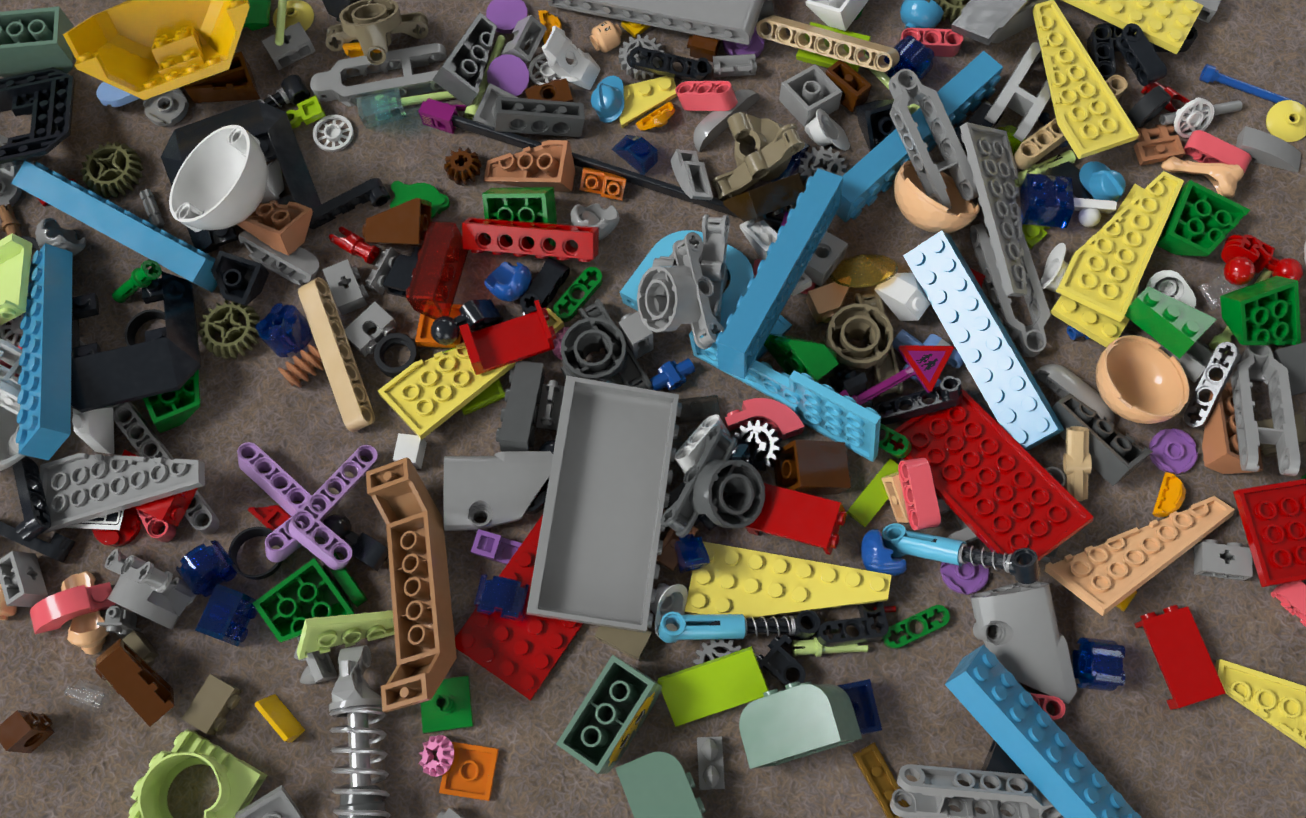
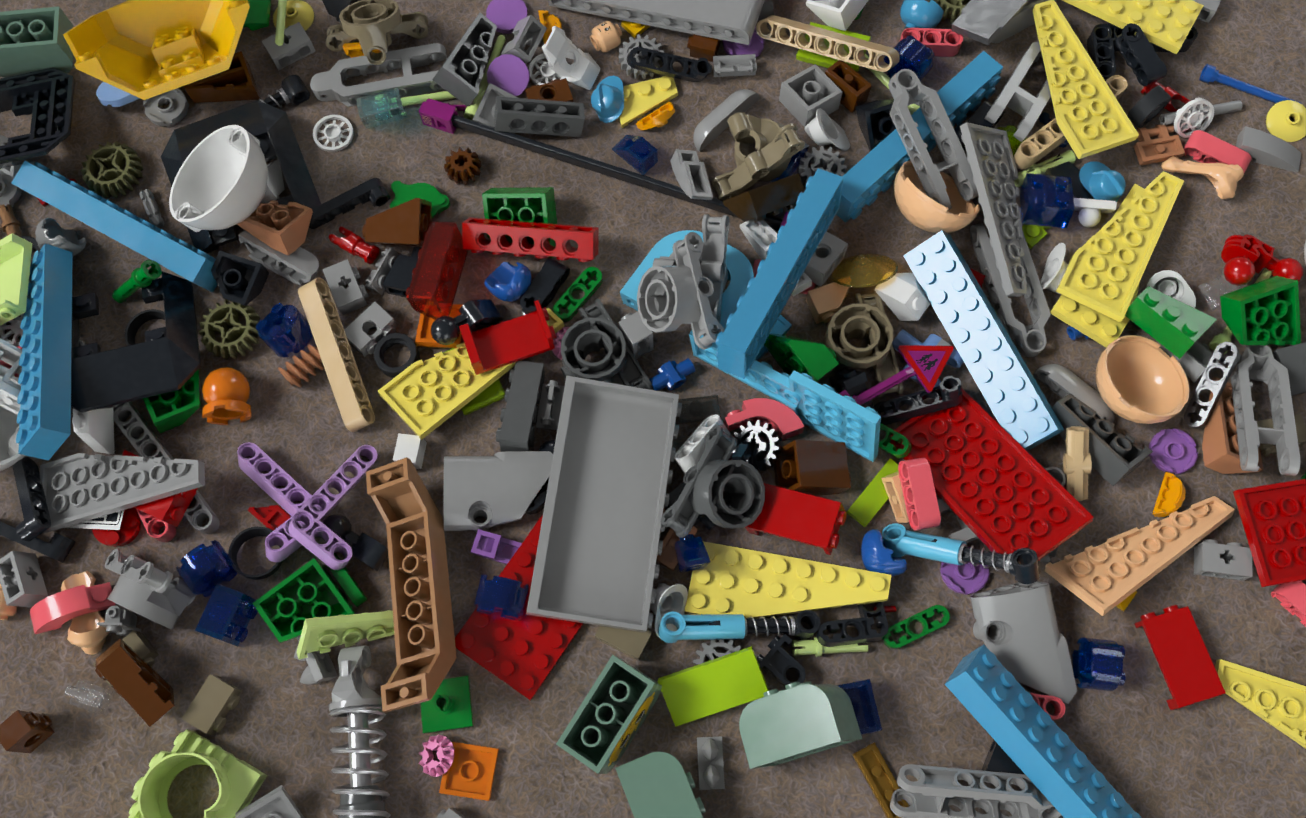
(226, 396): none -> orange tile
(280, 718): yellow slope -> none
(308, 111): lime plate -> none
(535, 167): nougat wedge -> none
(596, 216): light grey piece -> none
(602, 183): orange slope -> none
(706, 95): coral beam -> none
(1199, 221): green wedge -> none

